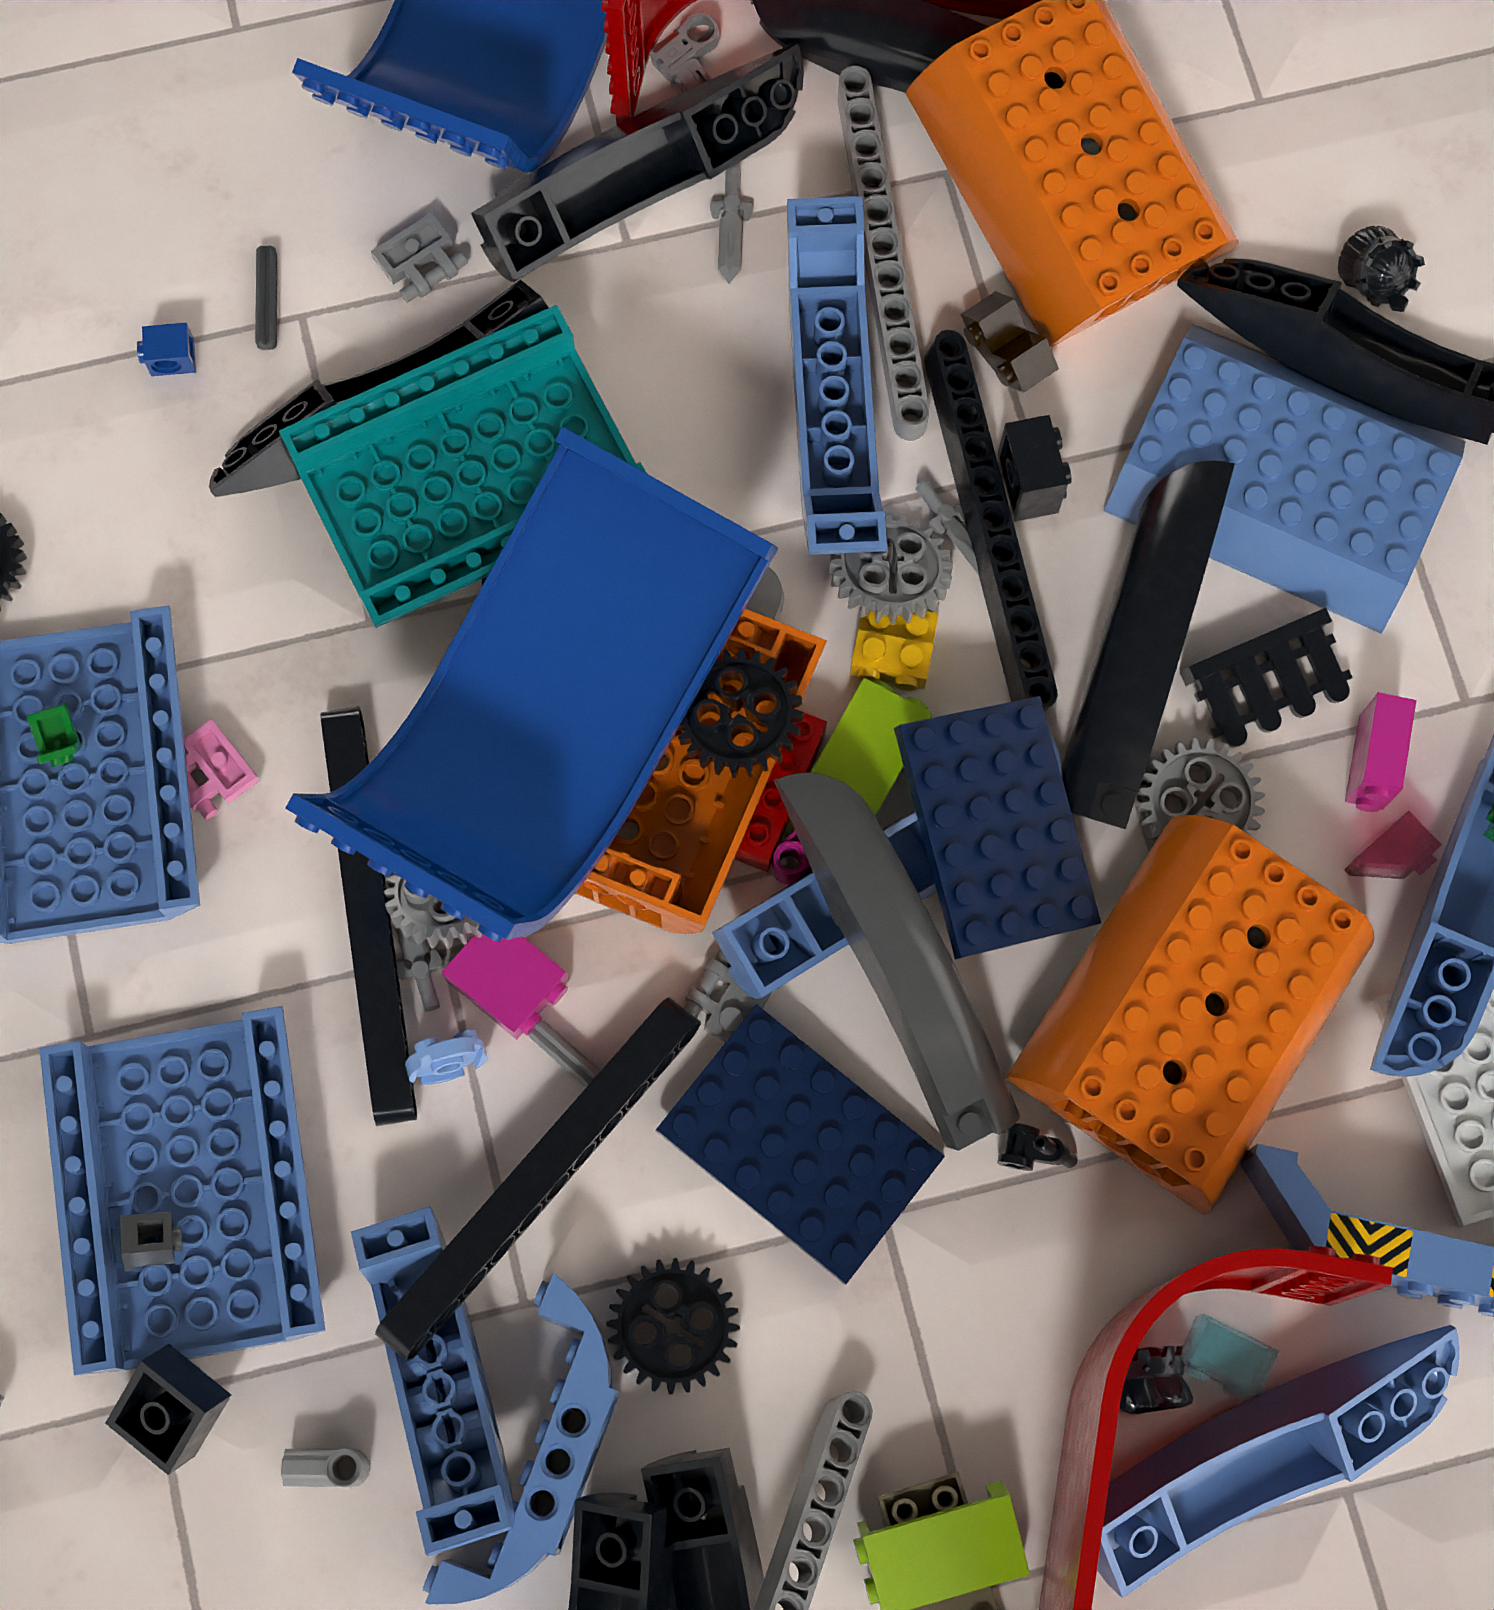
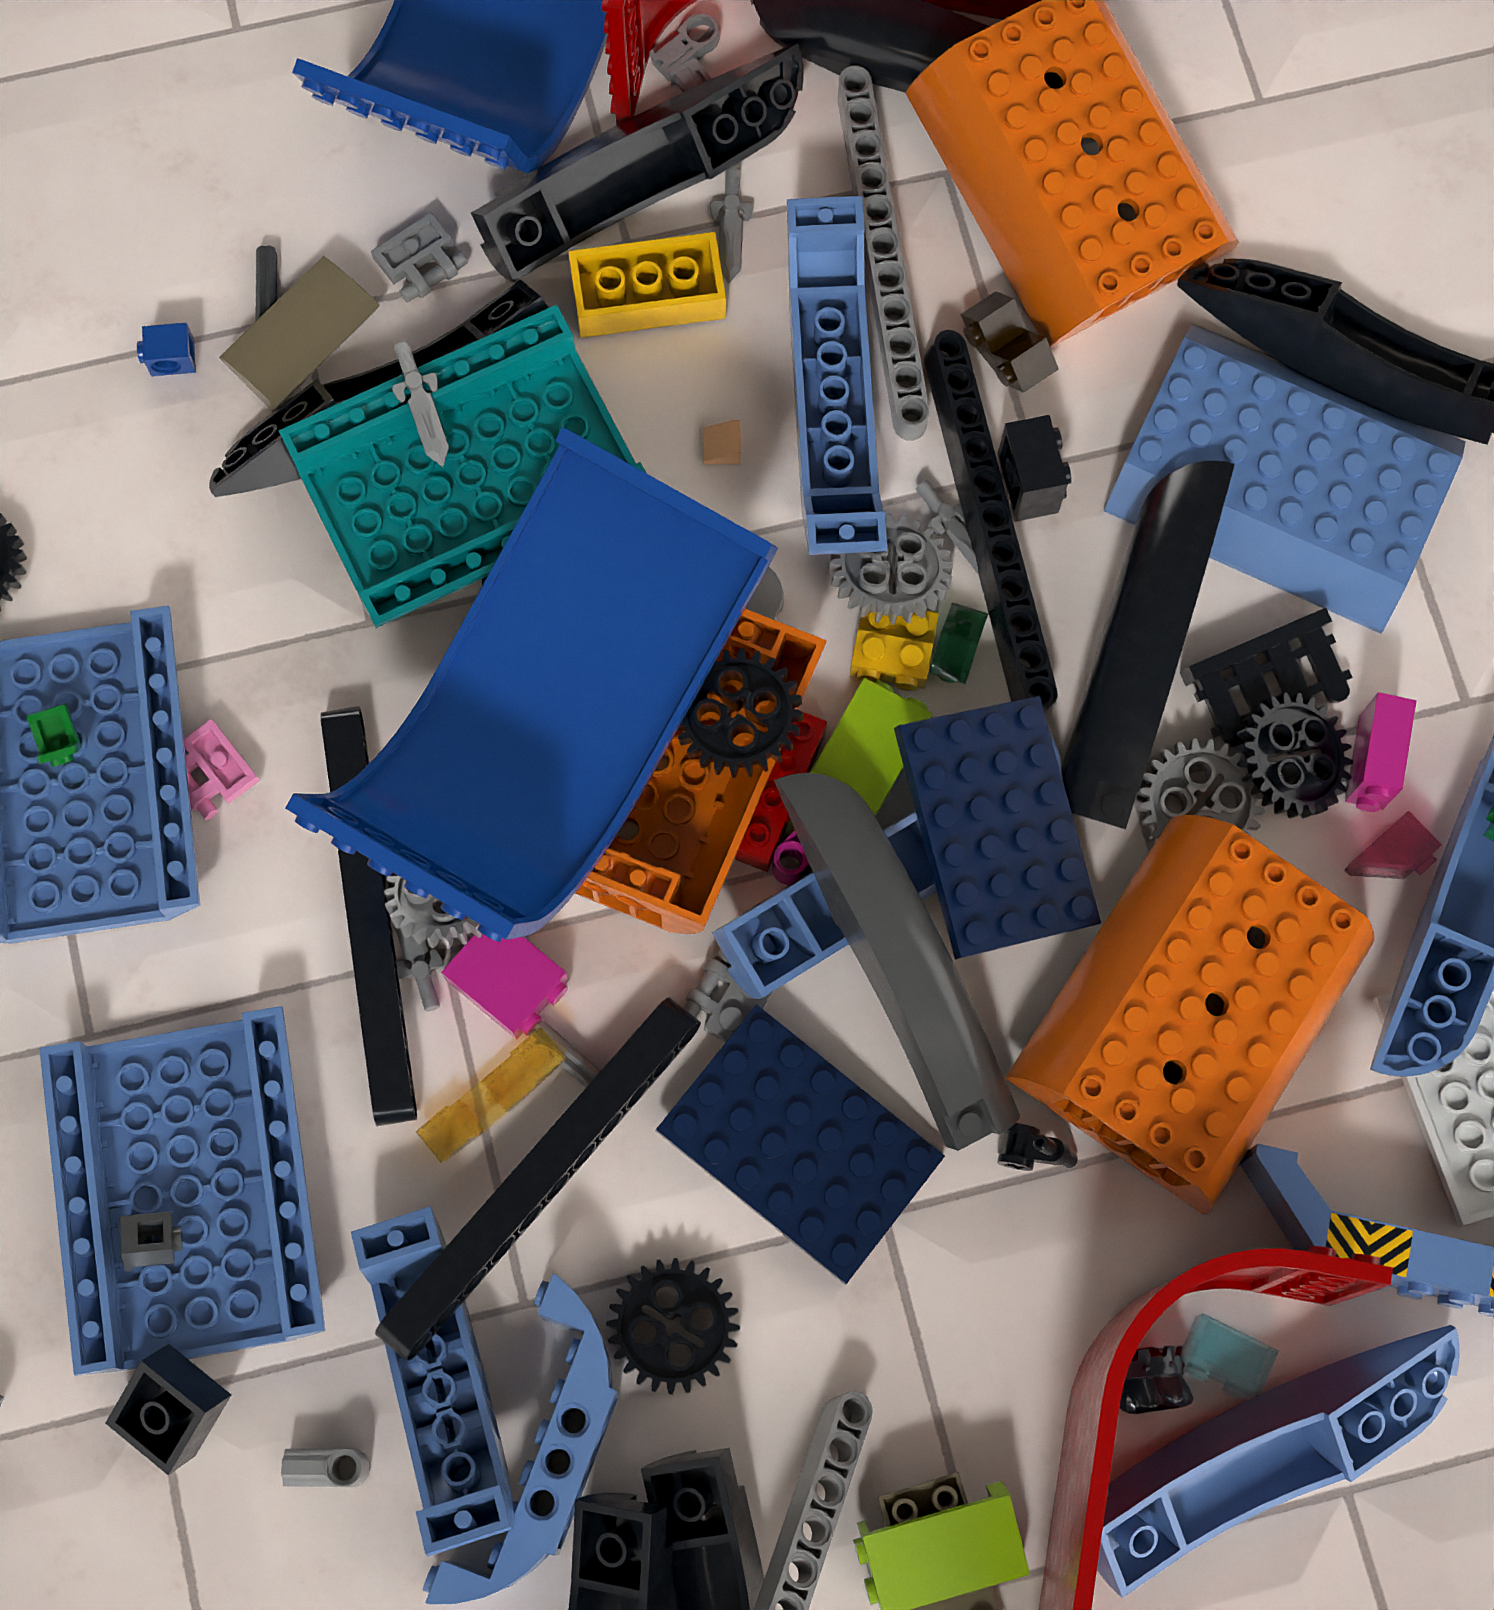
(299, 332): none -> dark tan slope
(421, 404): none -> light grey sword
(444, 1060): light blue plate -> none
(492, 1097): none -> clear yellow slope
(648, 284): none -> yellow brick
(722, 443): none -> light nougat slope
(958, 643): none -> clear green slope
(1301, 789): none -> black gear
(1380, 266): black hair -> none

